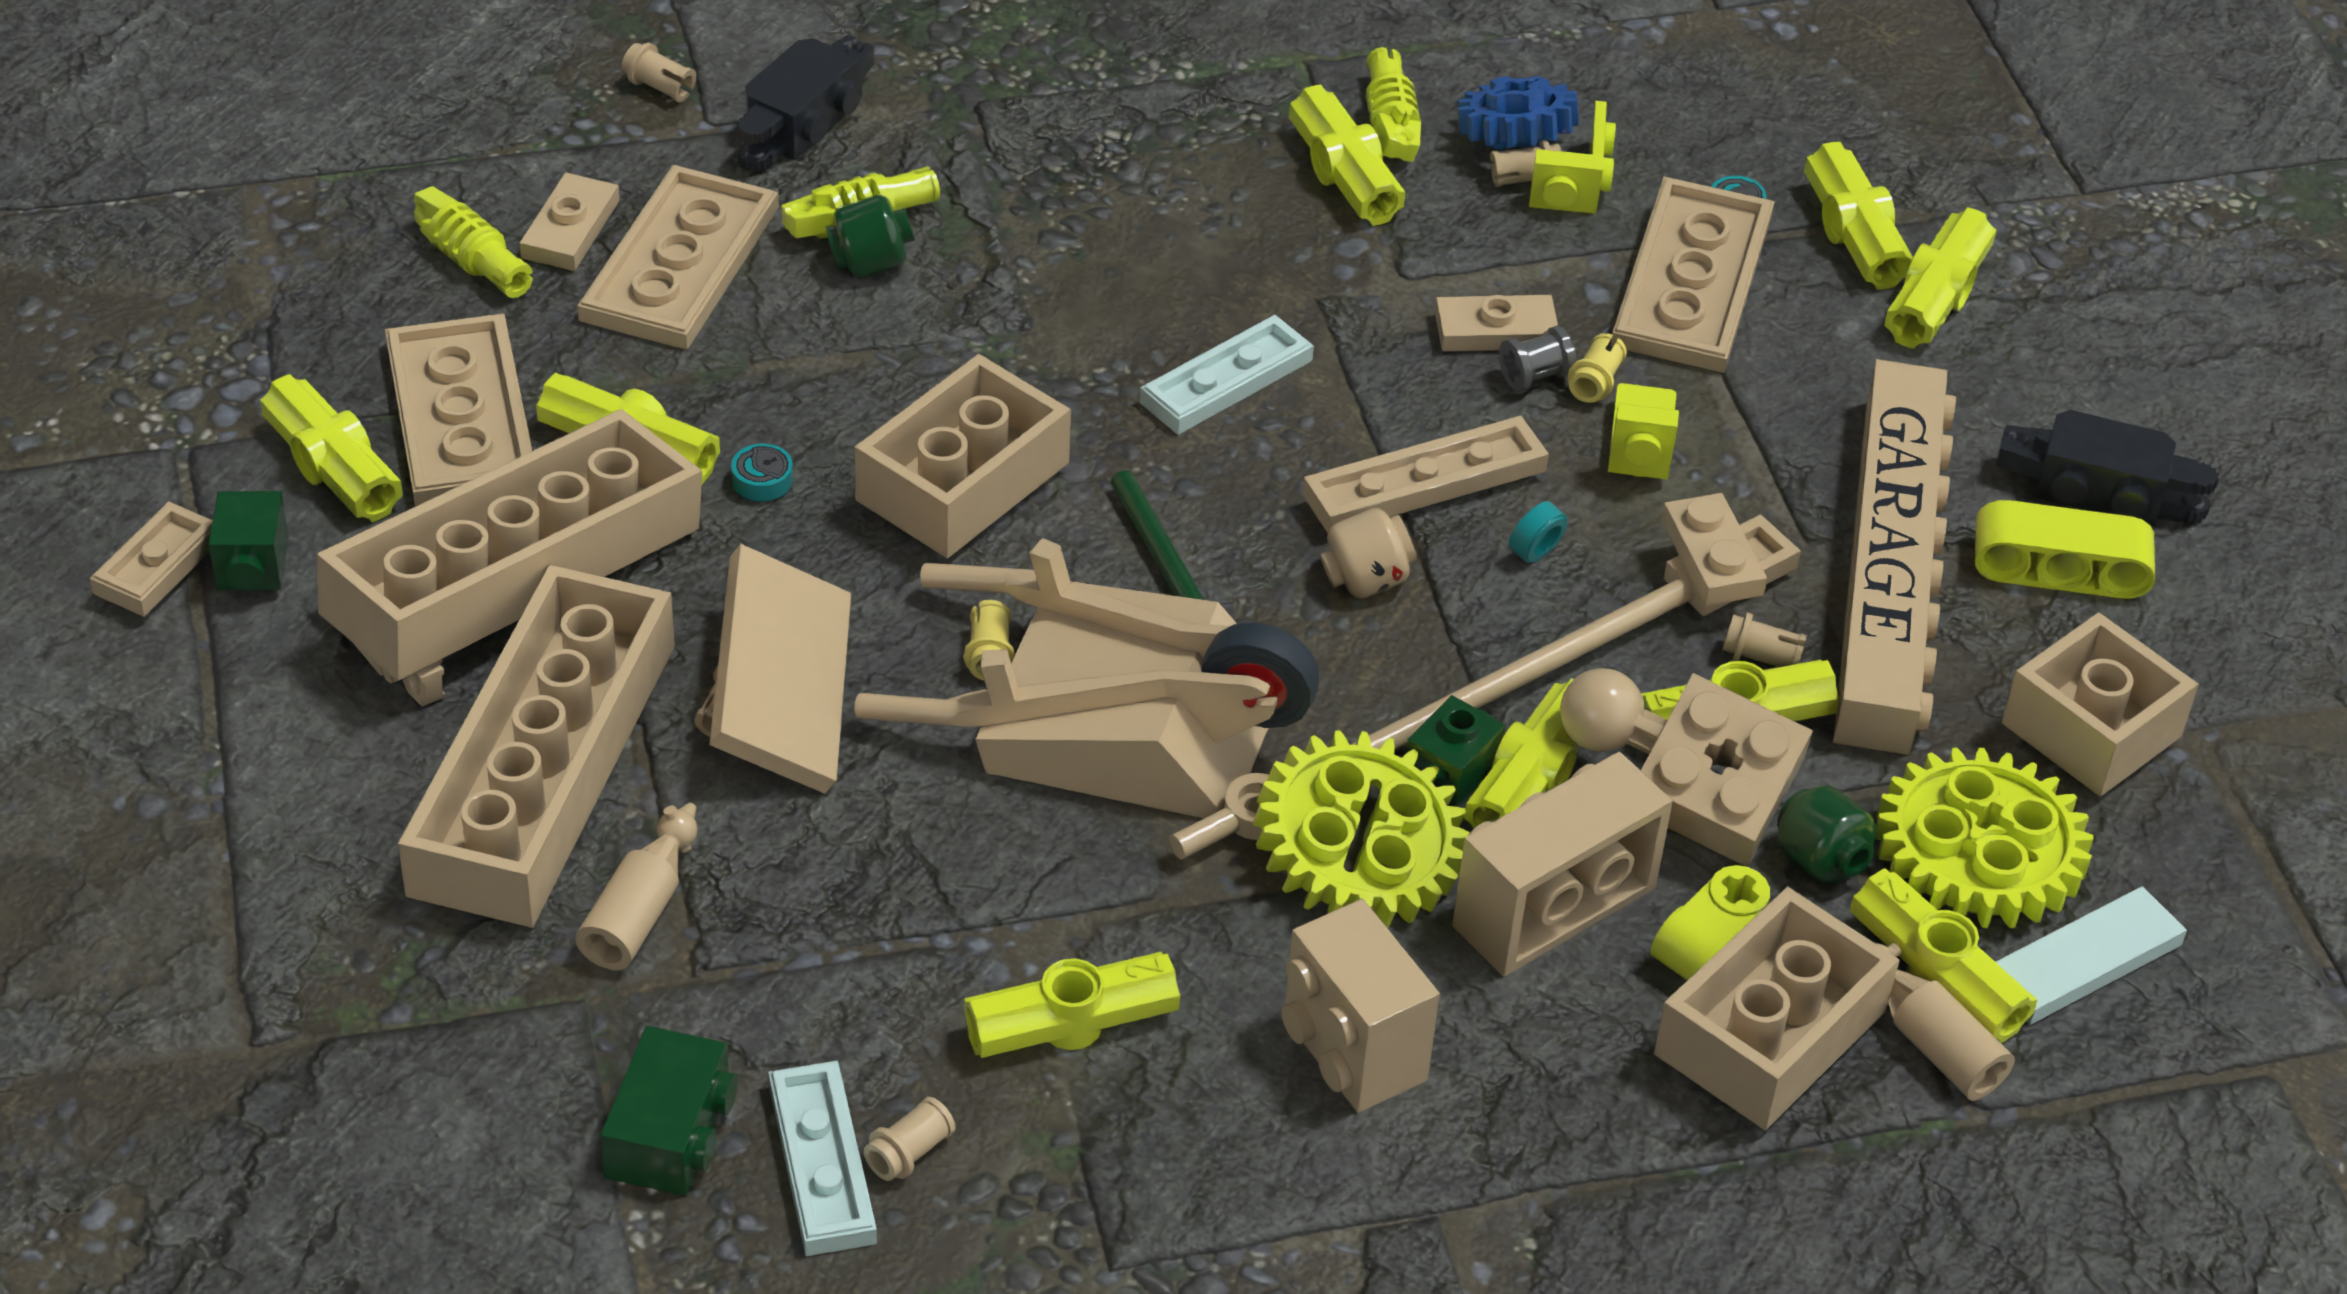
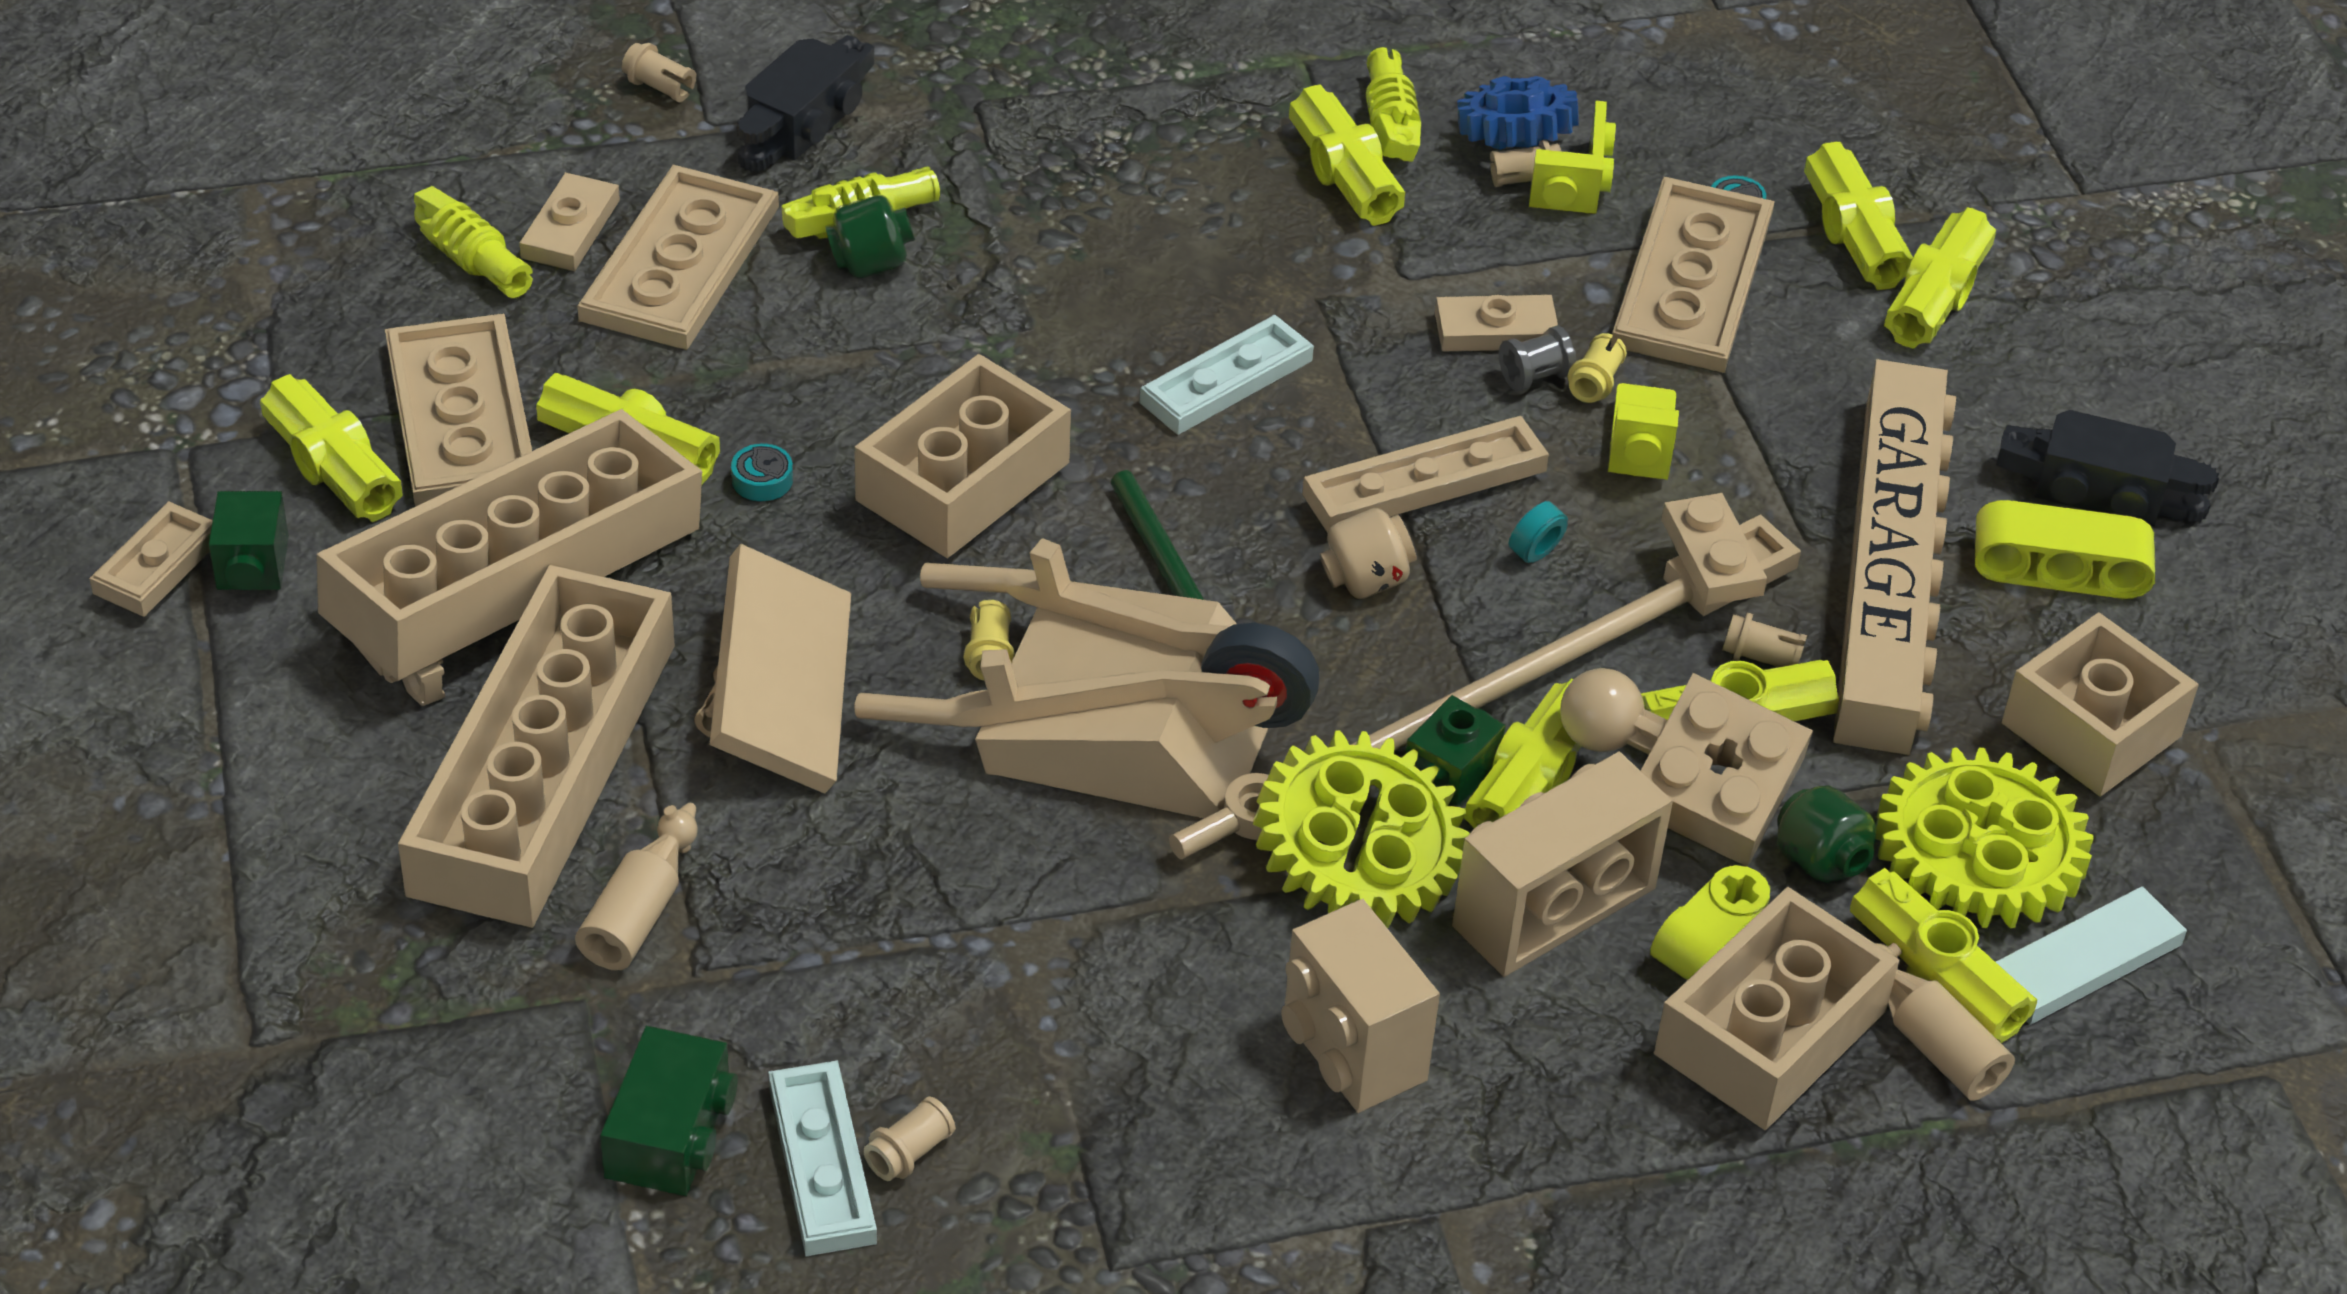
(1071, 1004): neon yellow piece -> none

